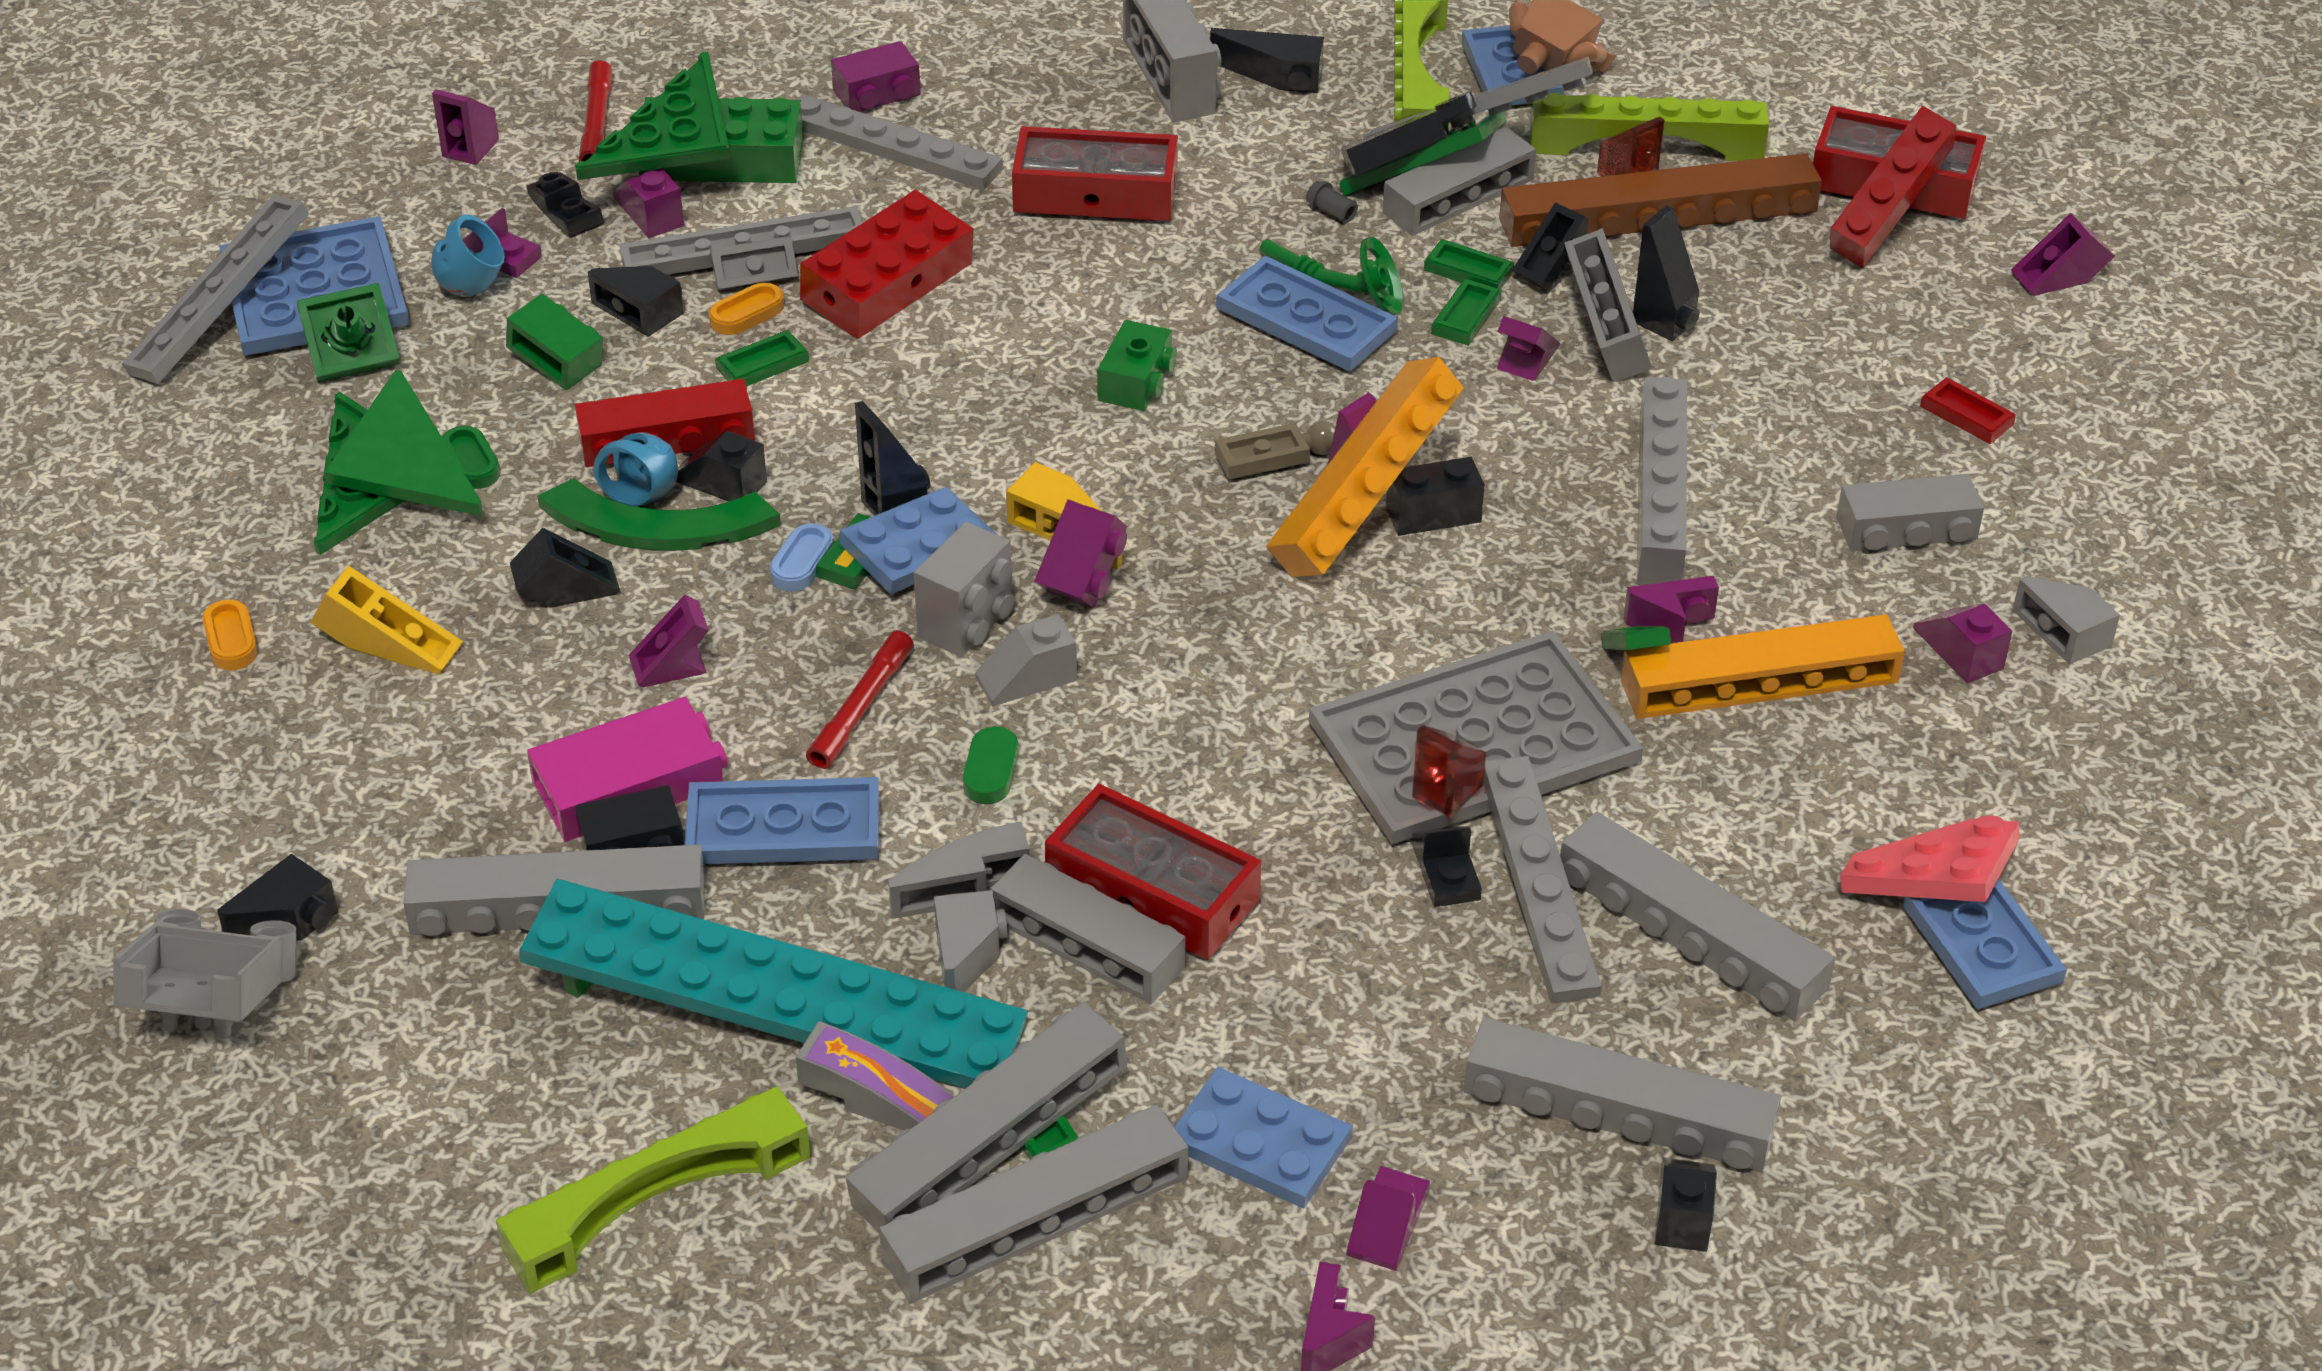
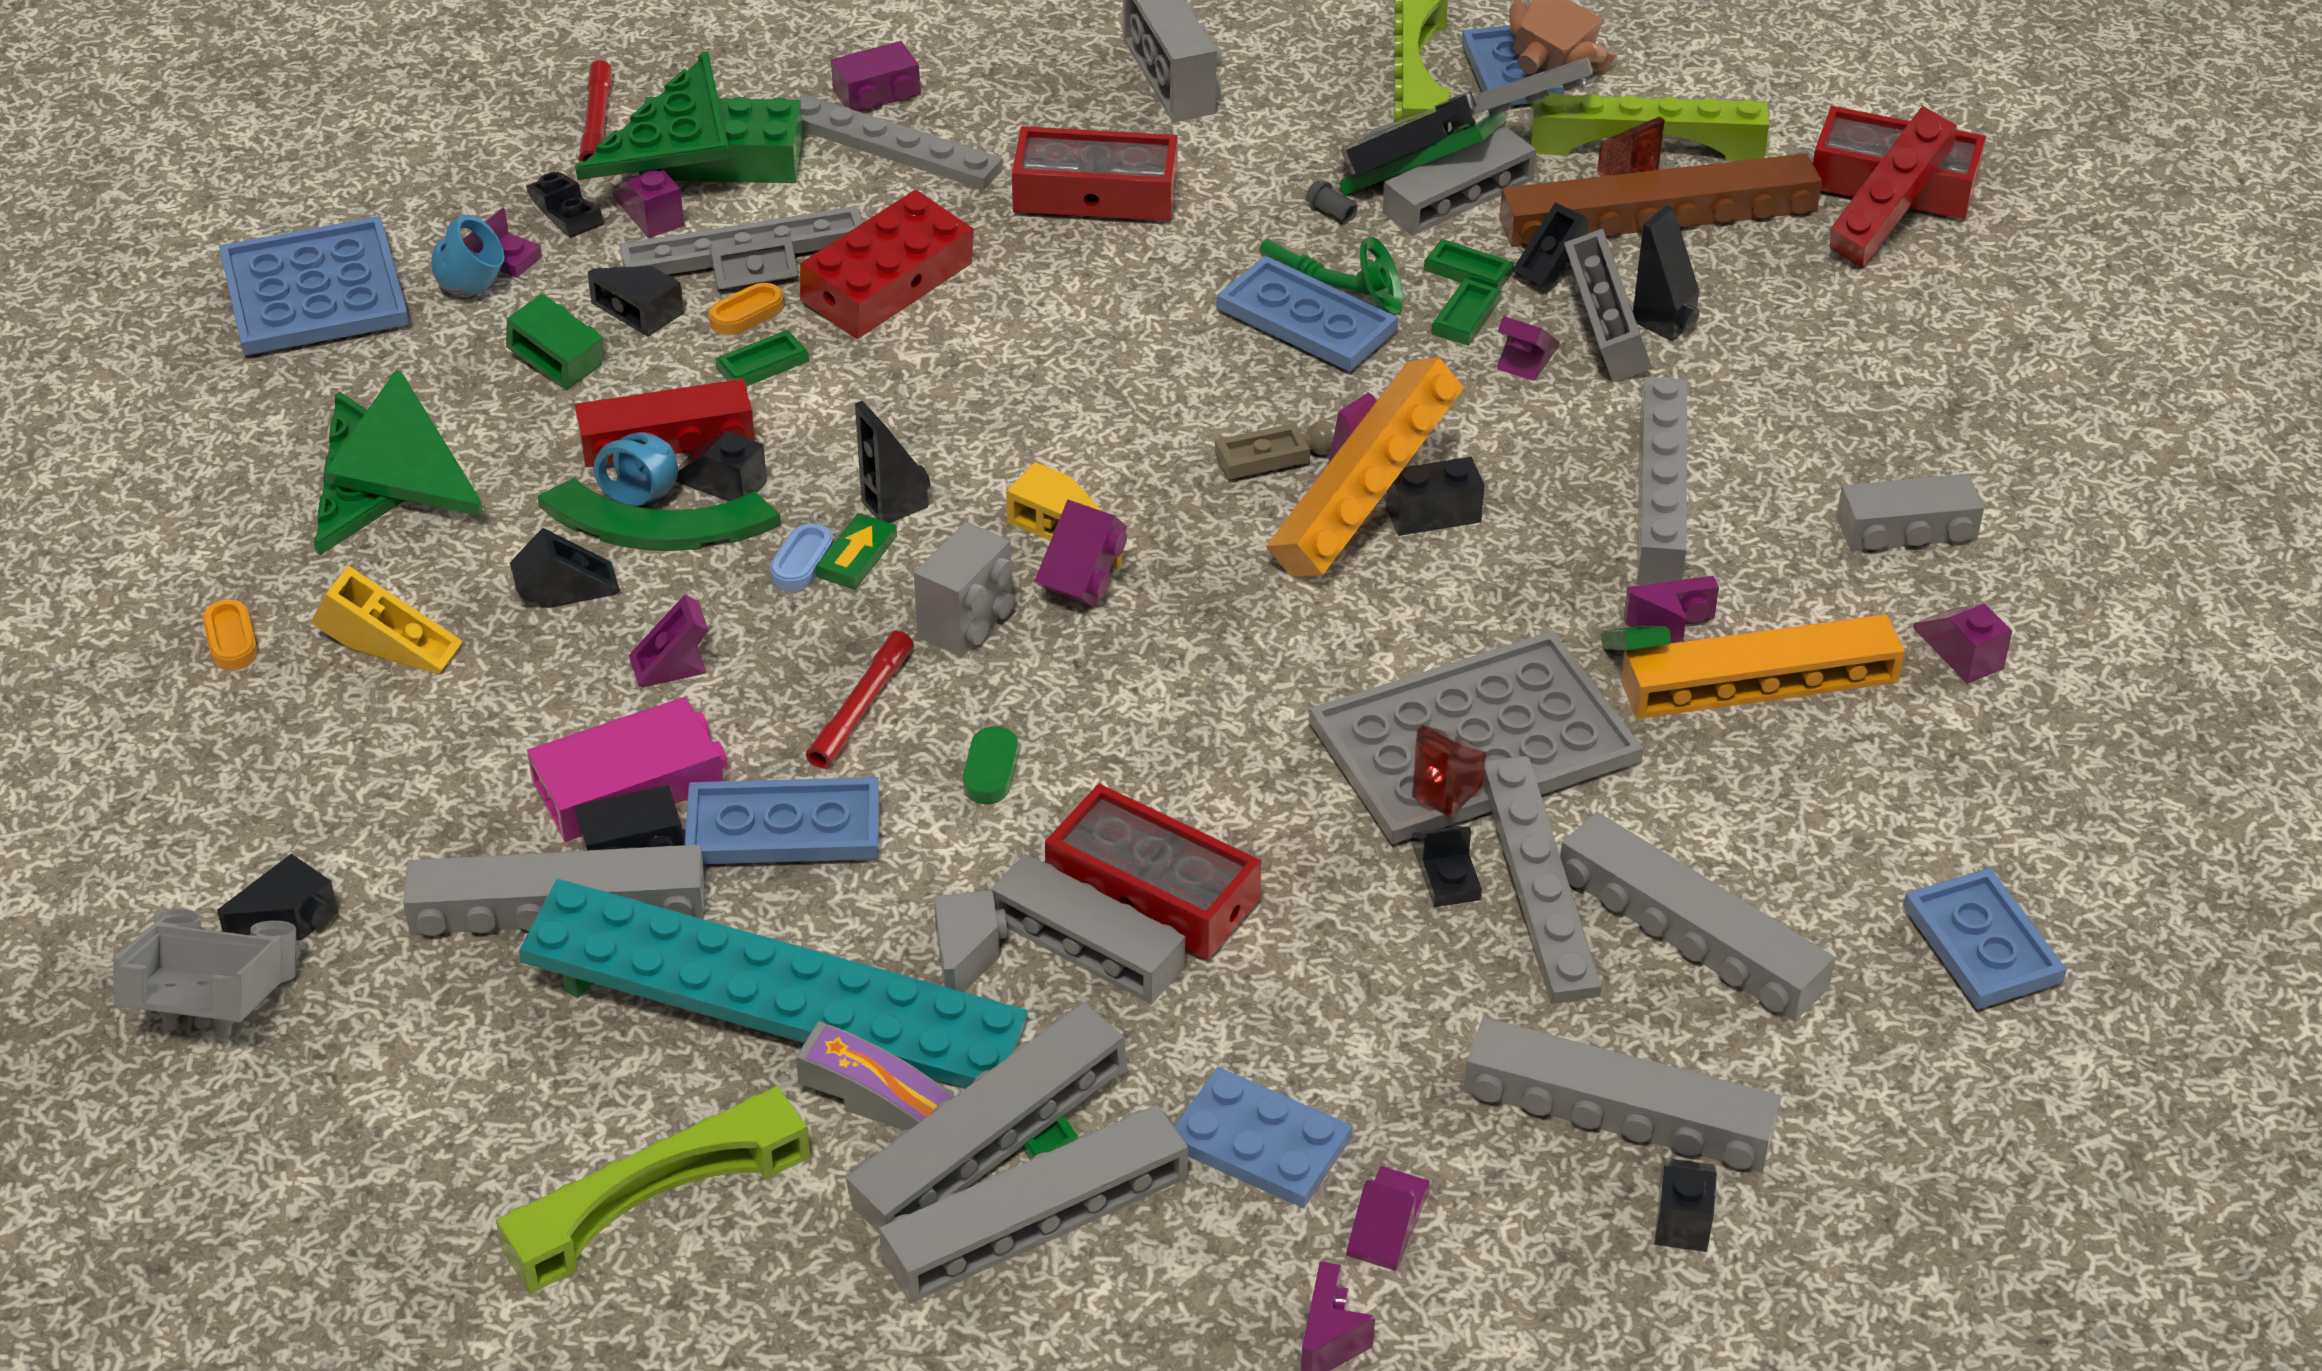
(215, 289): light grey plate -> none
(345, 317): green plate -> none
(464, 127): magenta slope -> none
(473, 455): green tile -> none
(906, 536): medium blue plate -> none
(957, 868): light grey slope -> none
(1029, 661): light grey slope -> none
(1135, 365): green brick -> none
(1273, 59): black slope -> none
(1938, 864): coral plate -> none
(1968, 410): red tile -> none
(2063, 258): magenta slope -> none
(2066, 617): light grey slope -> none

